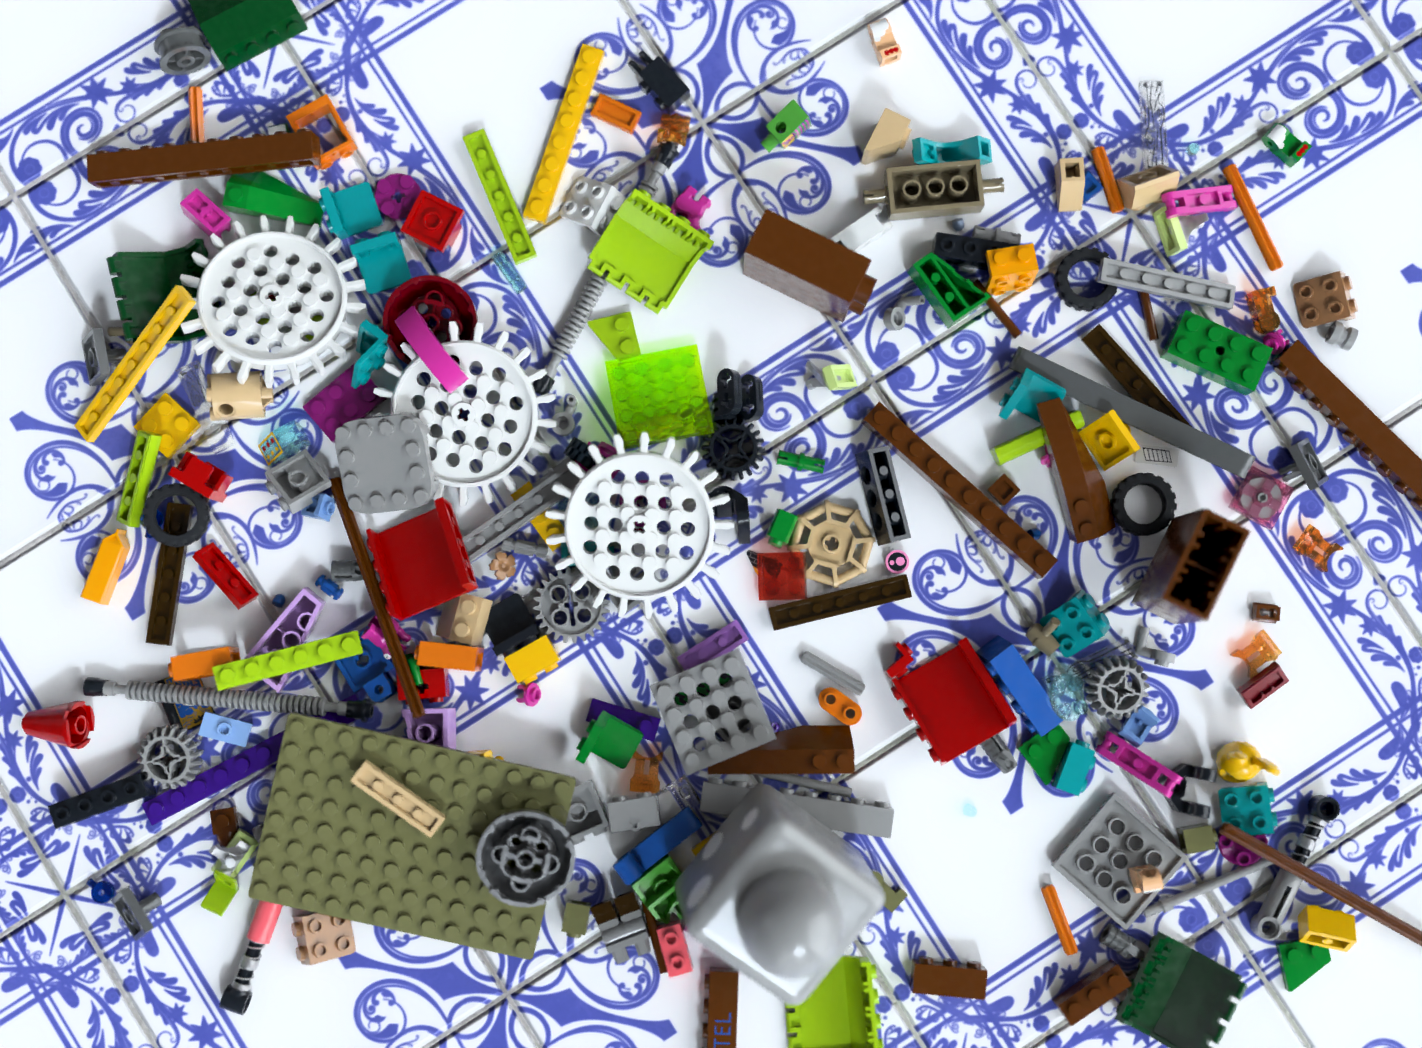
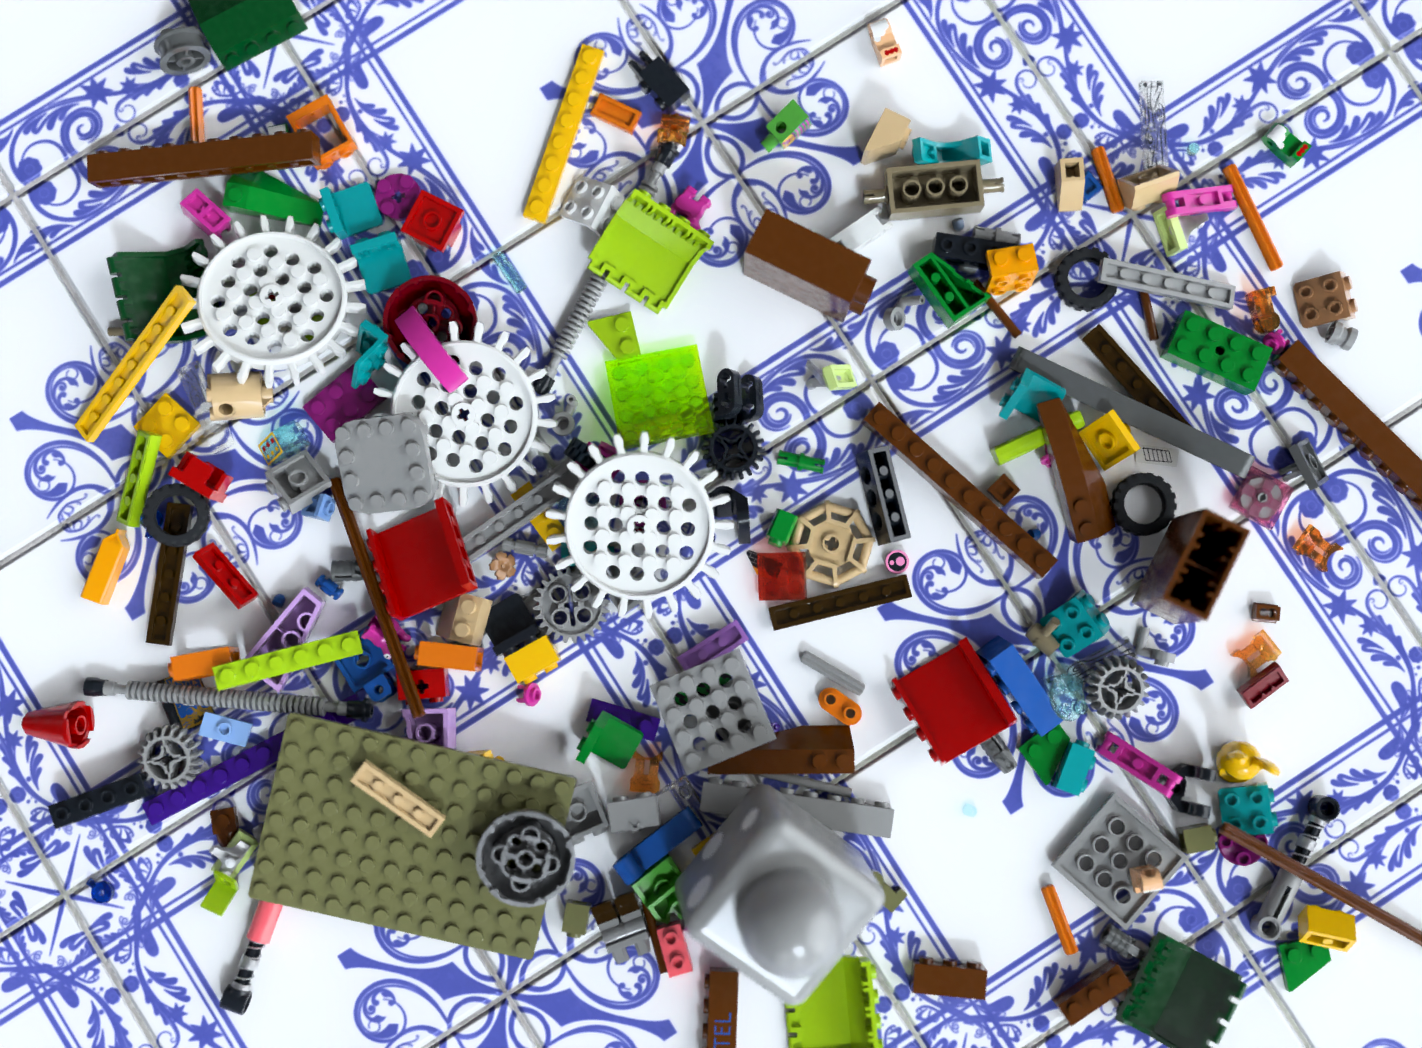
(98, 358): dark grey tile -> none
(135, 912): dark grey tile -> none
(322, 938): bracket -> none
(414, 668): green plate -> none
(499, 196): lime plate -> none
(899, 667): red bracket -> none
(1138, 726): medium blue bracket -> none
(1167, 903): light grey bar -> none

